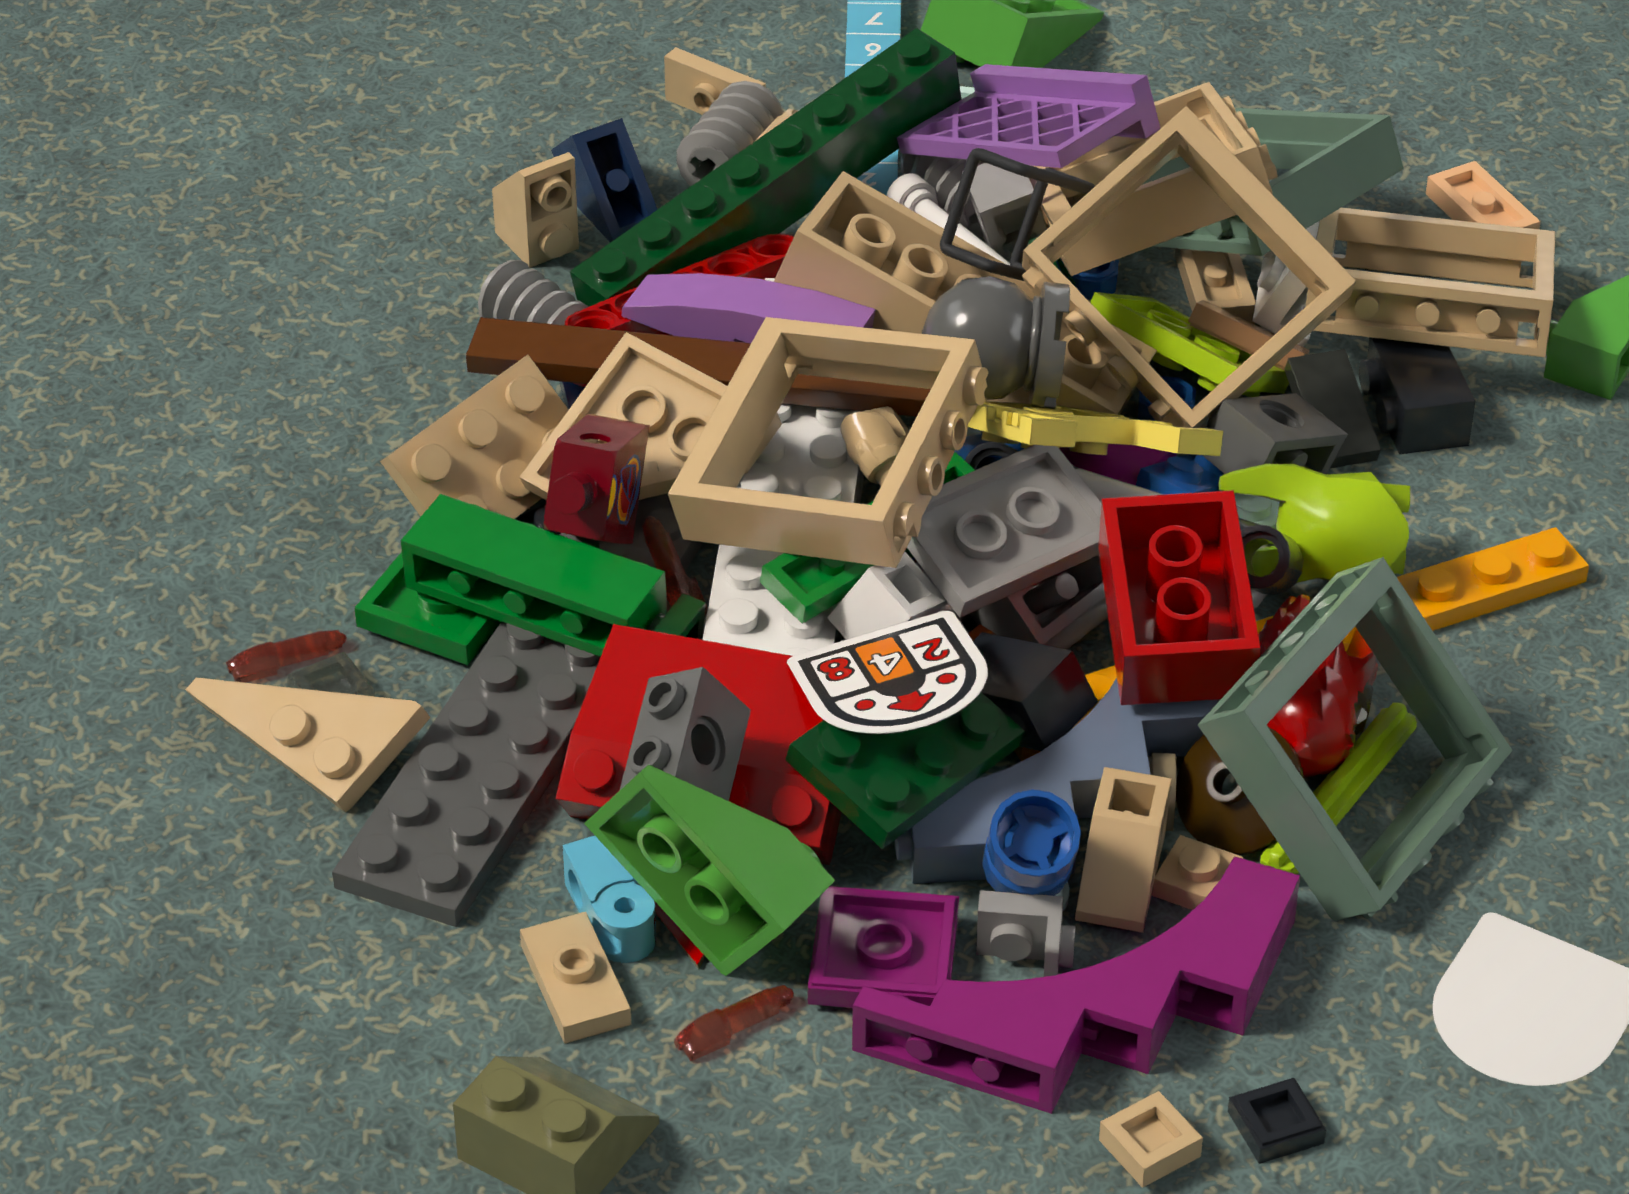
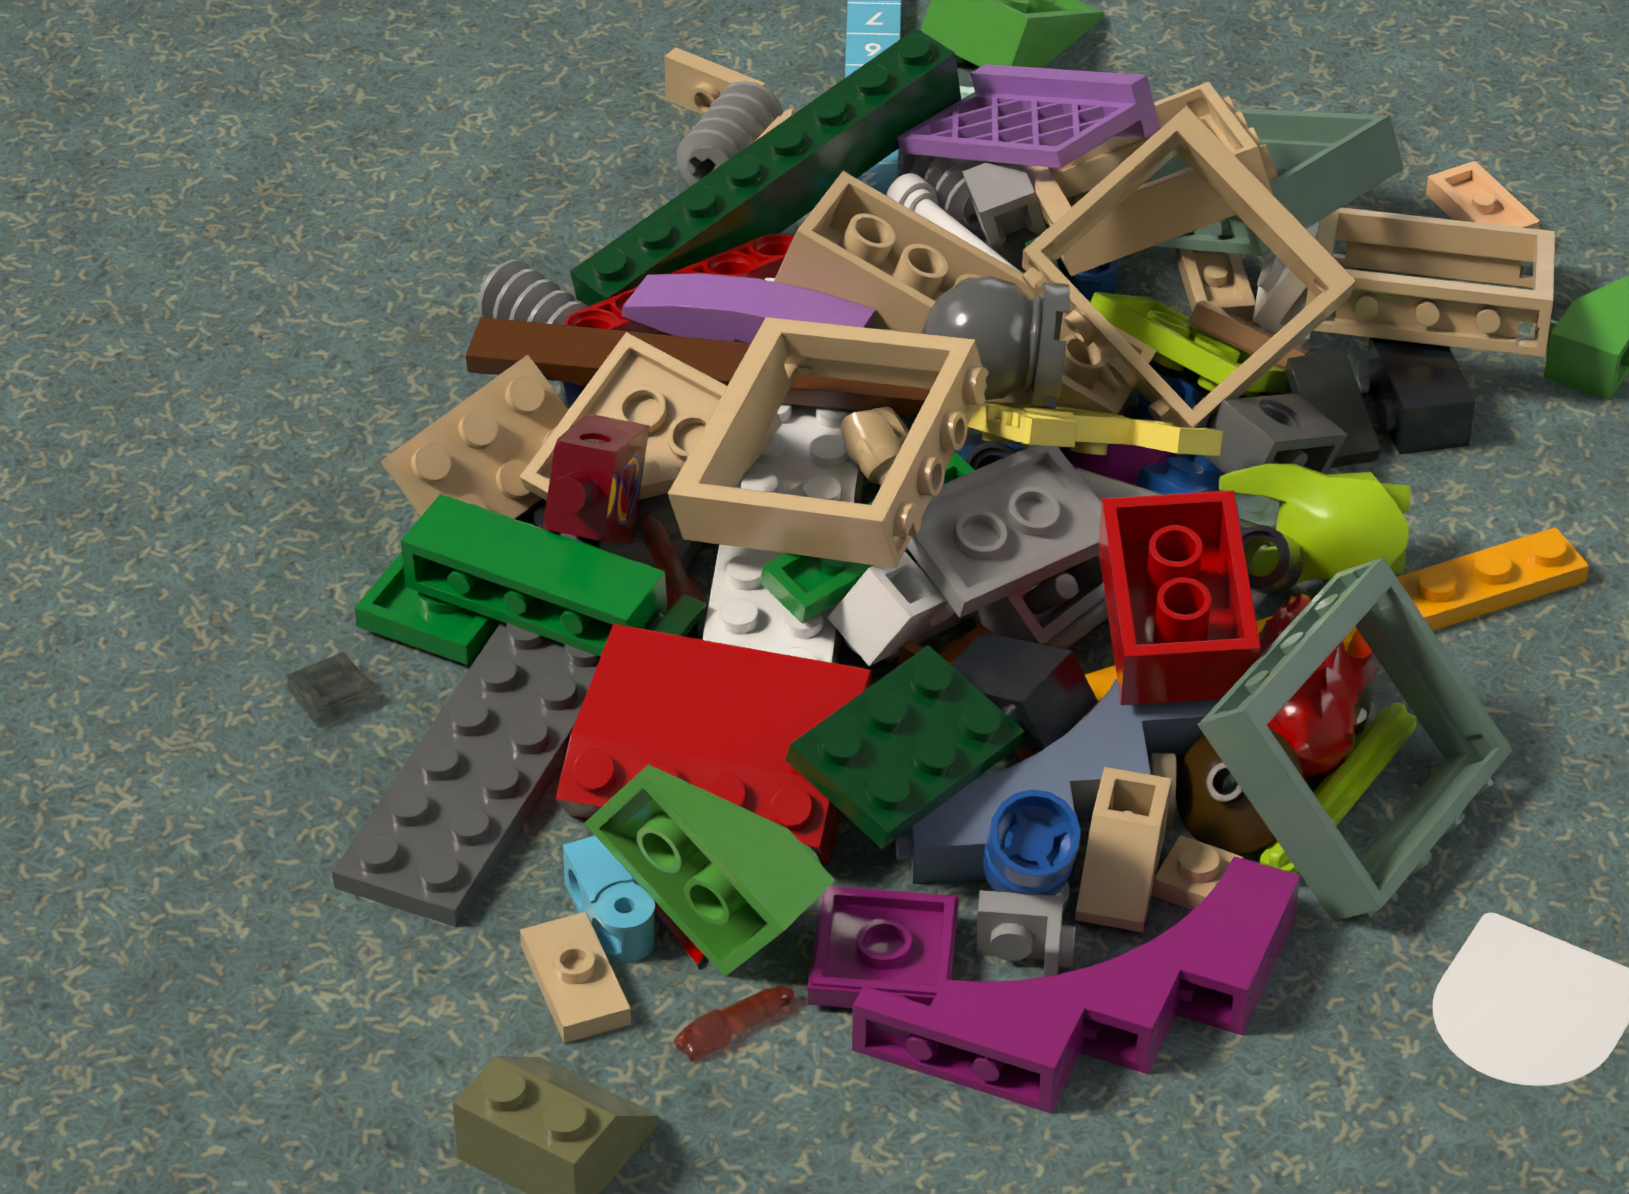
(268, 657): clear red piece -> none
(322, 737): tan wing -> none
(539, 210): tan slope -> none
(608, 178): dark blue slope -> none
(689, 731): dark grey brick -> none
(894, 676): sticker -> none
(1043, 178): black piece -> none
(1150, 1139): tan plate -> none
(1276, 1120): black tile -> none

